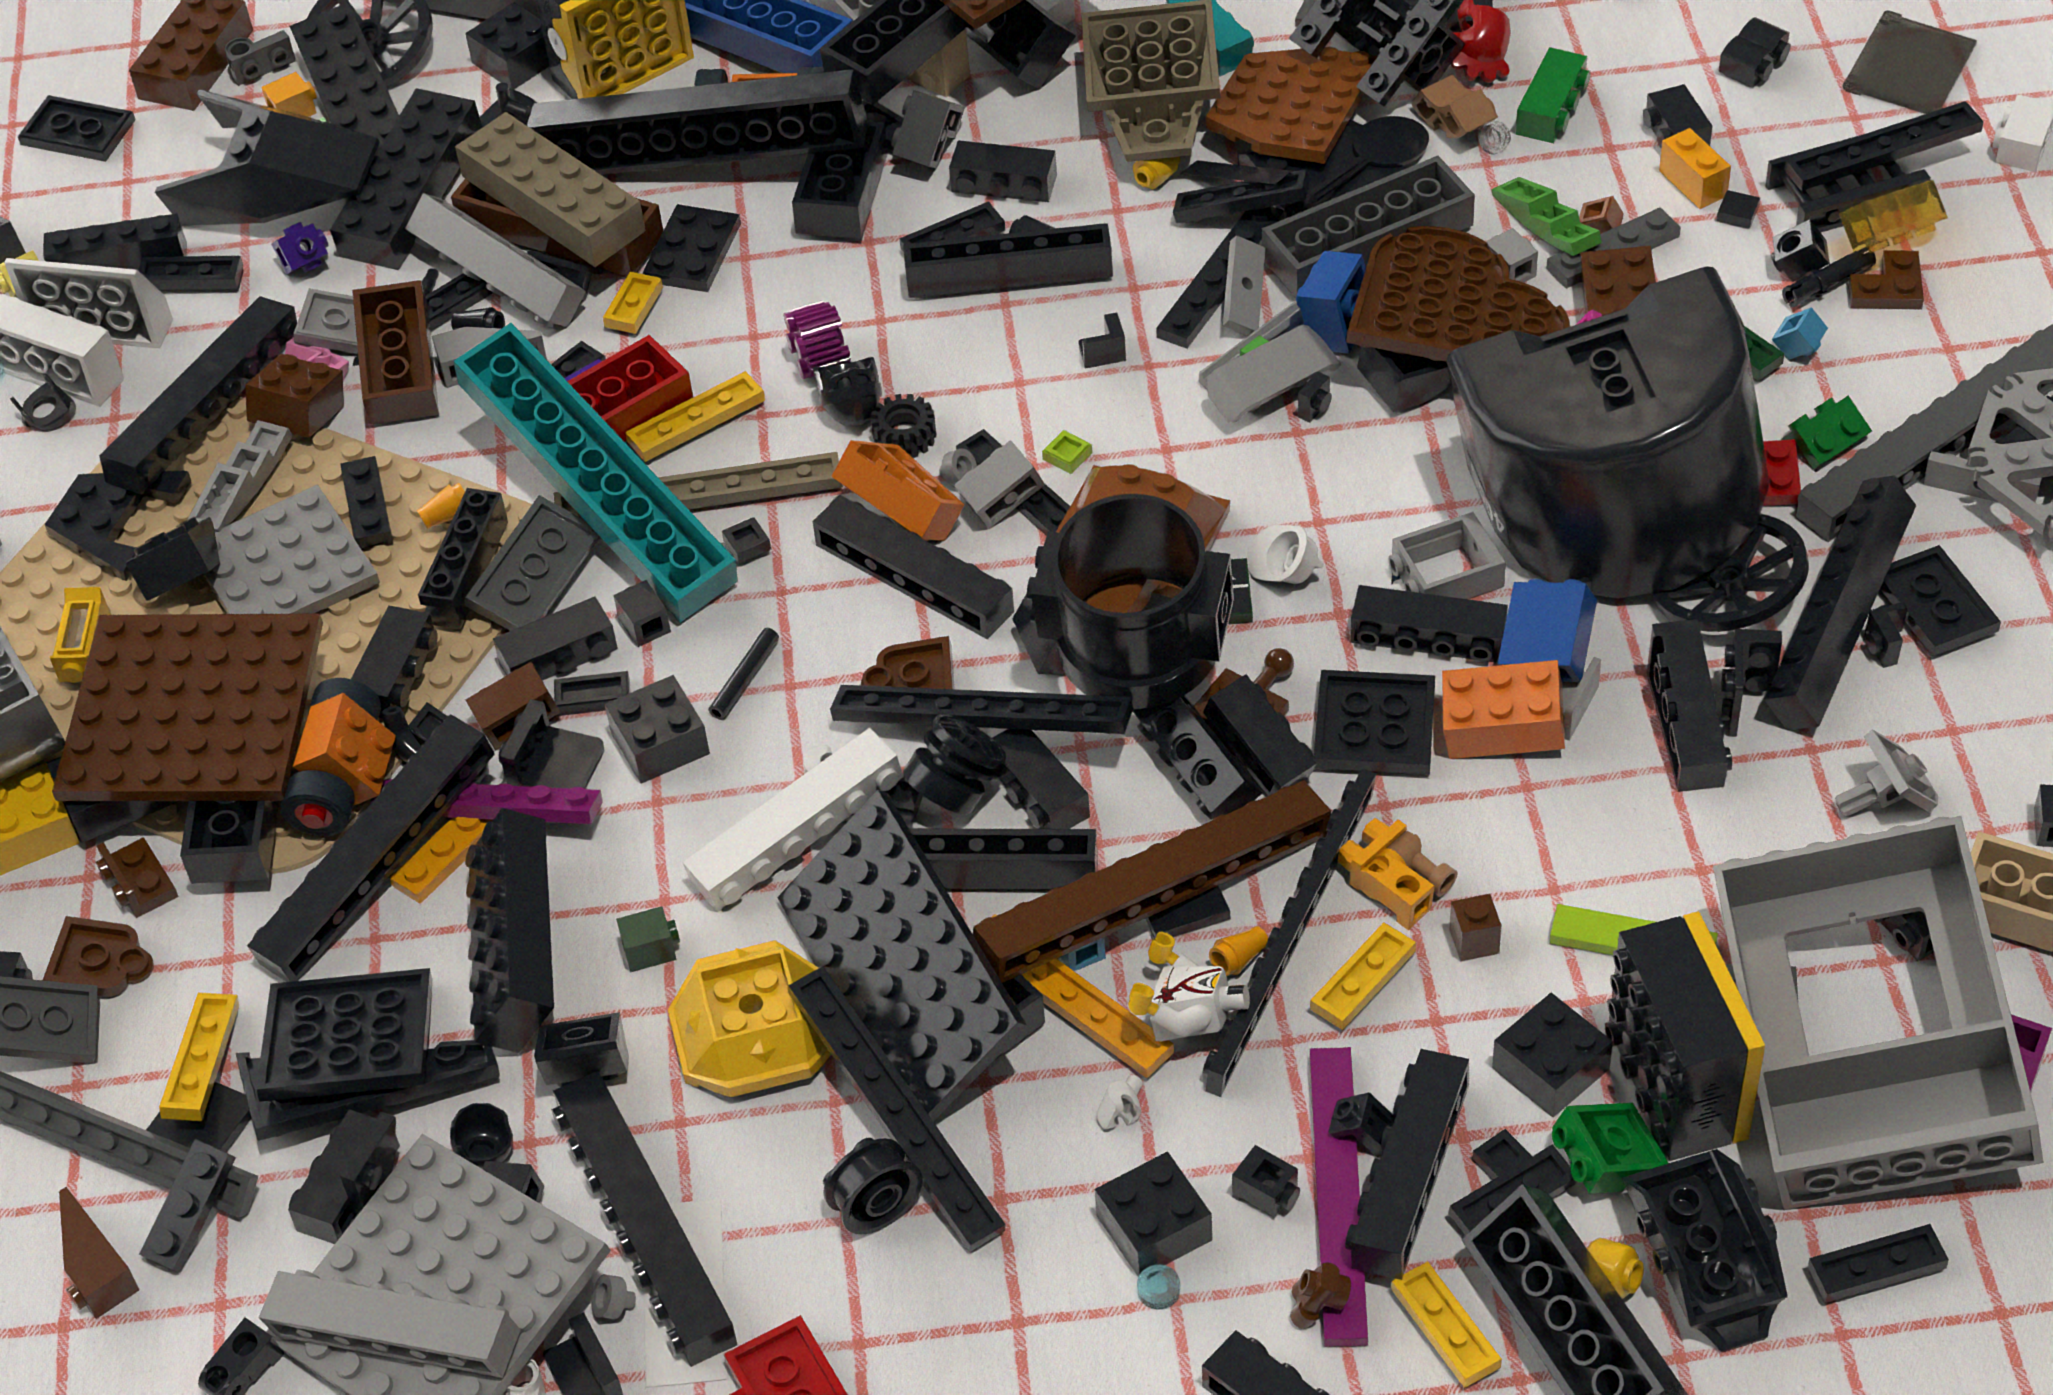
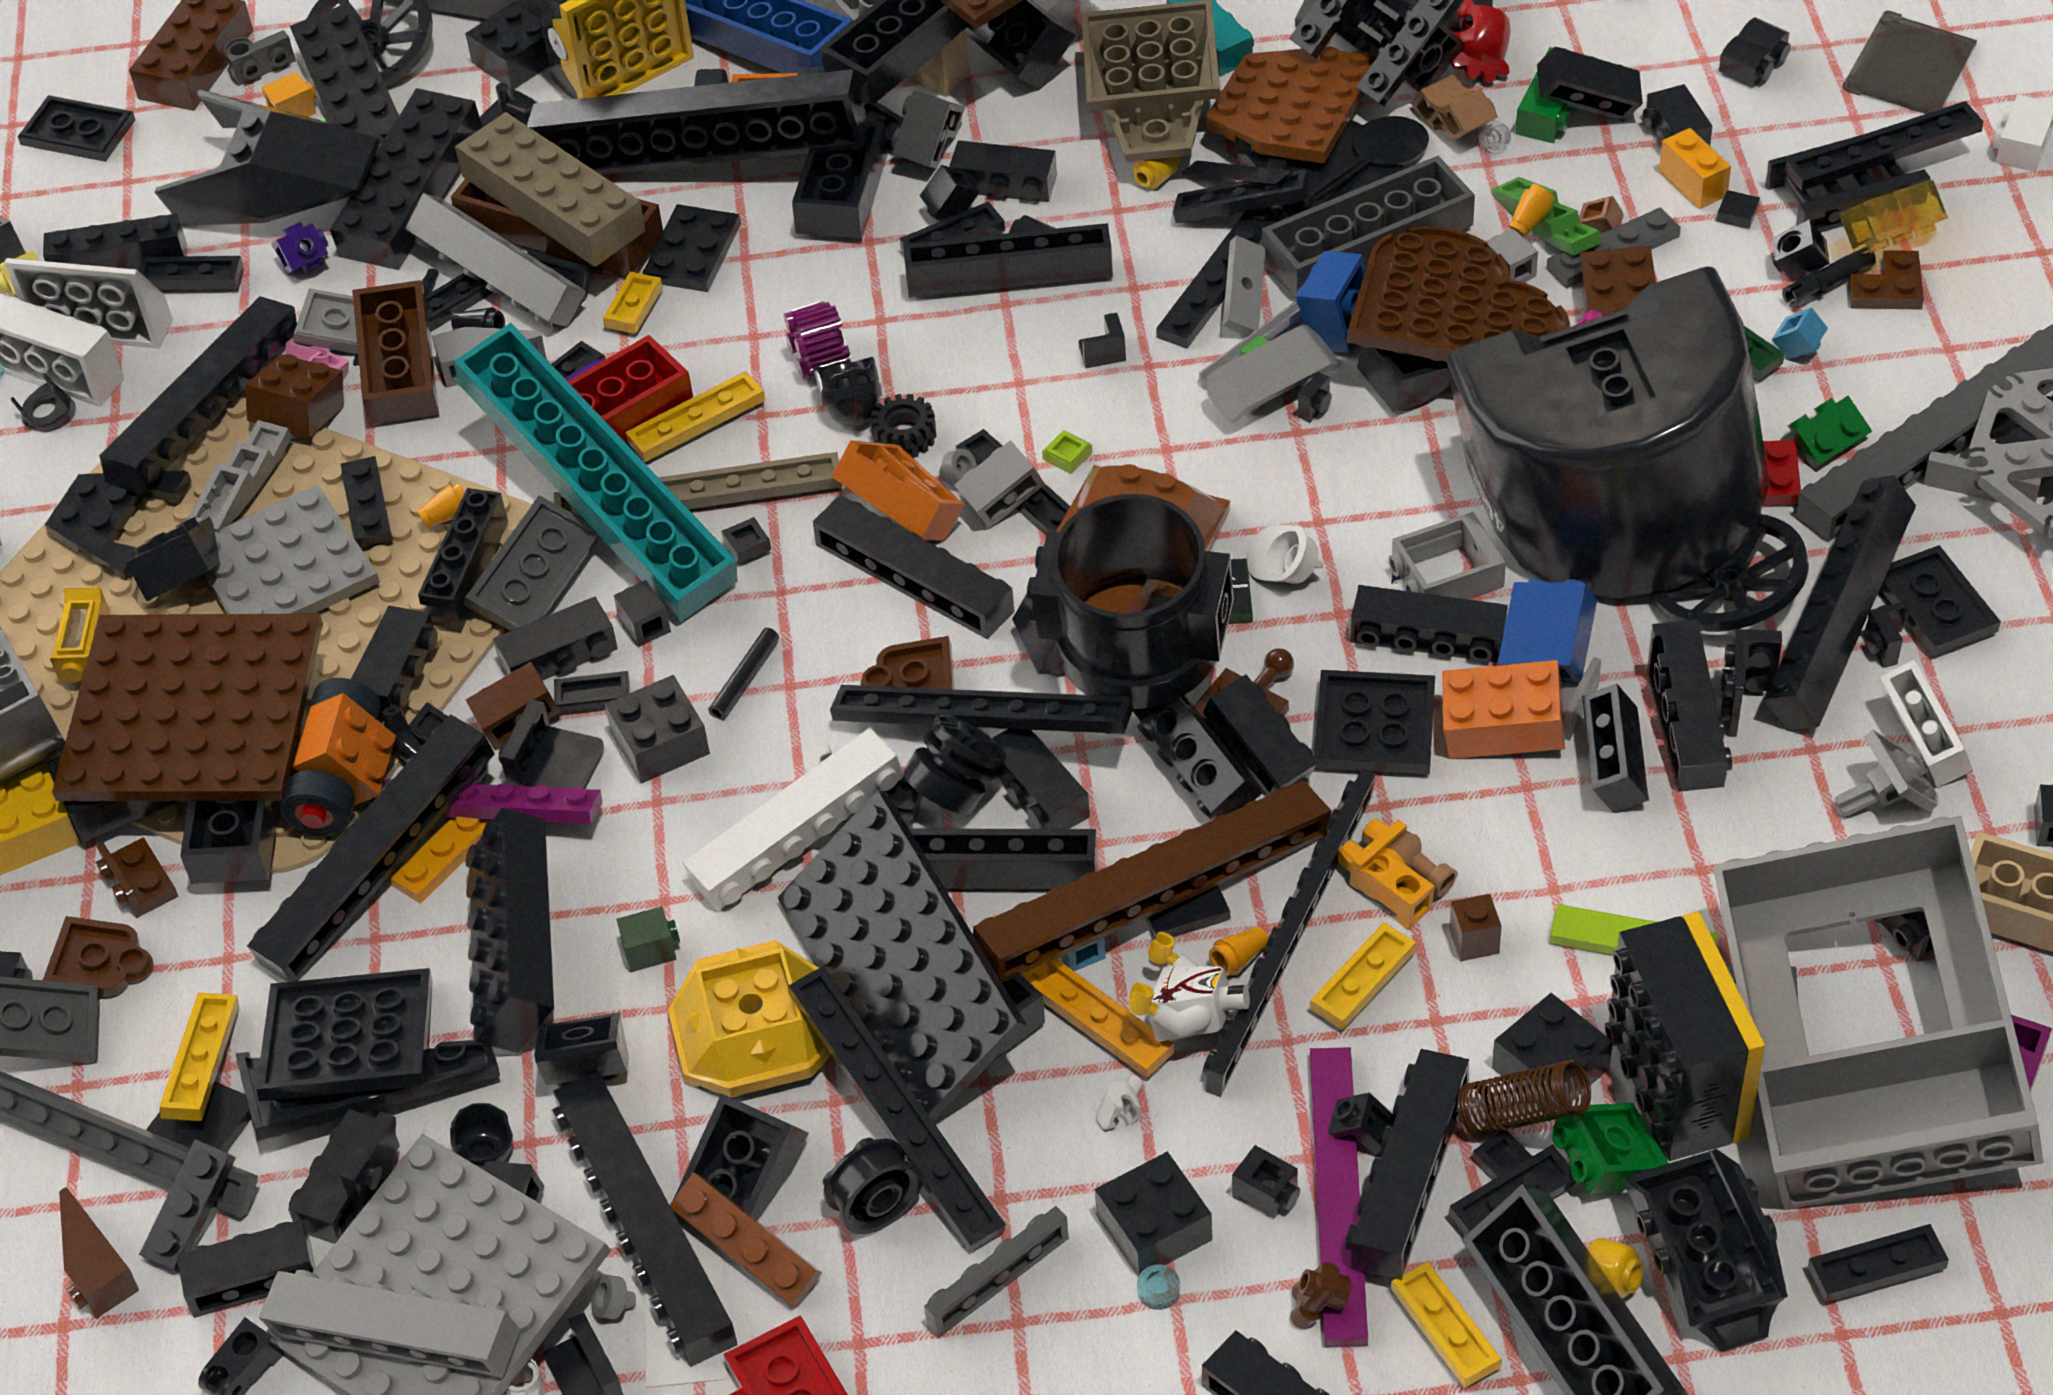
(242, 1267): none -> black brick
(745, 1239): none -> dark orange plate
(746, 1154): none -> black slope
(949, 193): none -> black brick
(996, 1272): none -> dark grey plate
(1532, 208): none -> light orange cone
(1545, 1090): none -> reddish brown piece
(1589, 83): none -> black brick
(1615, 748): none -> black brick
(1926, 723): none -> white brick

